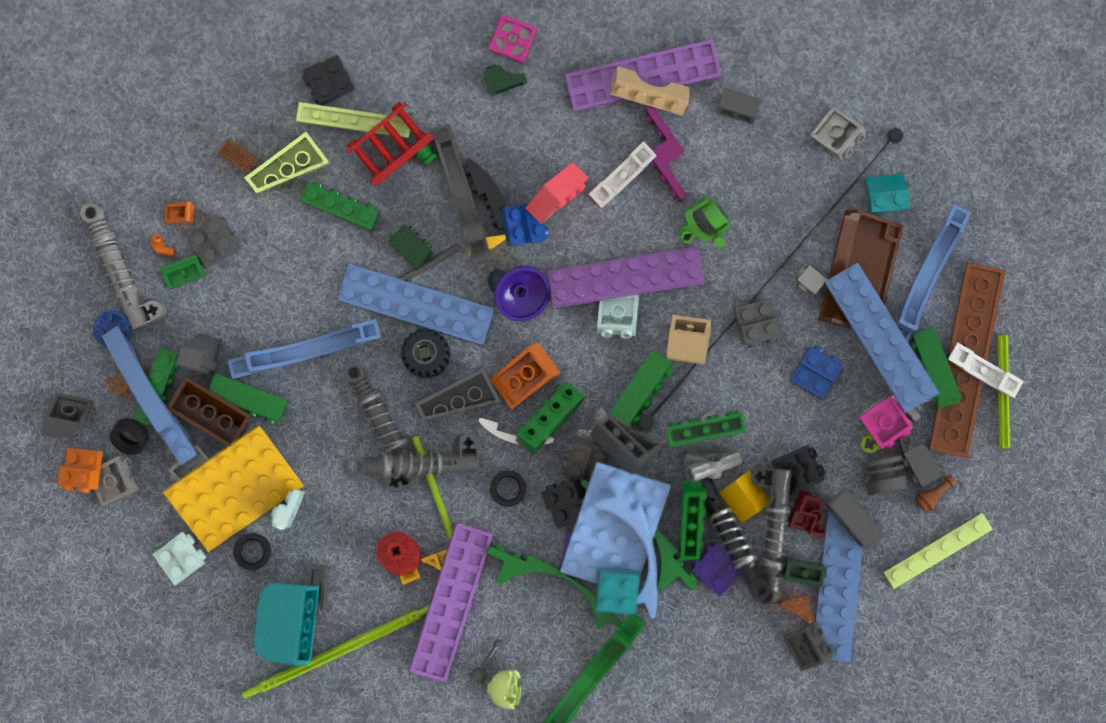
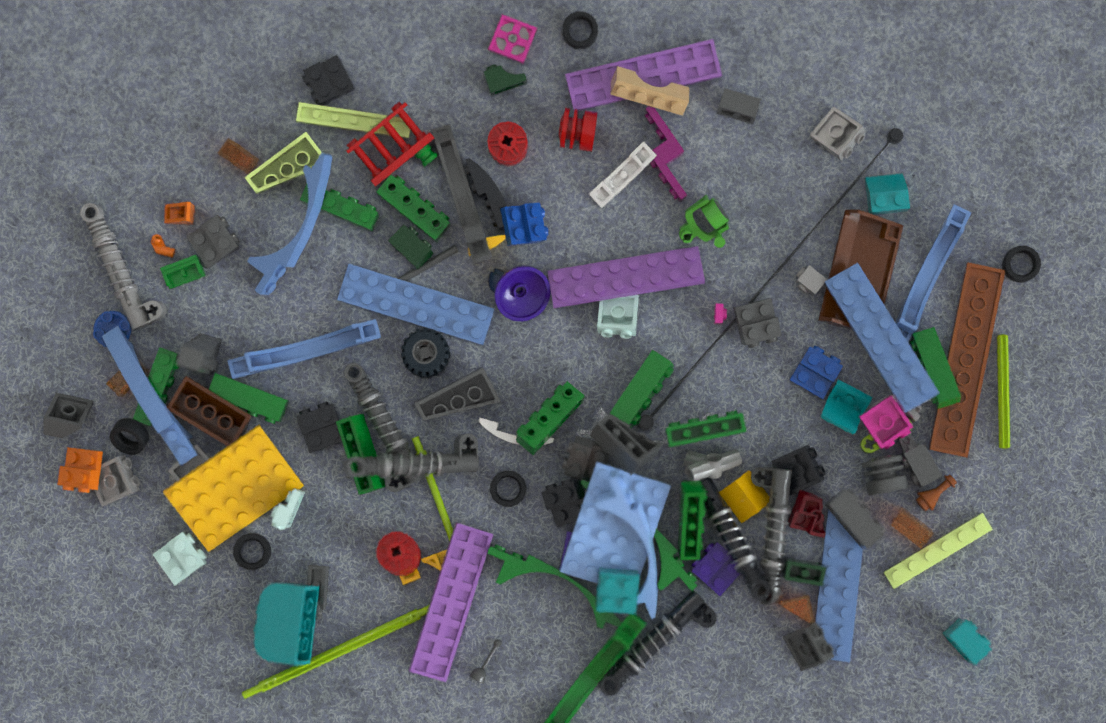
(275, 264): none -> medium blue slope
(319, 427): none -> black plate
(358, 443): none -> green brick
(413, 208): none -> green brick
(504, 689): yellowish green cylinder -> none
(505, 154): none -> red wheel
(525, 375): orange slope -> none
(557, 192): coral wedge -> none
(578, 129): none -> red wheel
(580, 15): none -> black tyre
(657, 638): none -> black piece
(688, 339): tan slope -> none
(719, 314): none -> dark pink plate
(845, 406): none -> teal bracket
(912, 527): none -> clear orange hinge
(967, 641): none -> teal brick
(985, 371): white slope -> none
(1021, 278): none -> black tyre

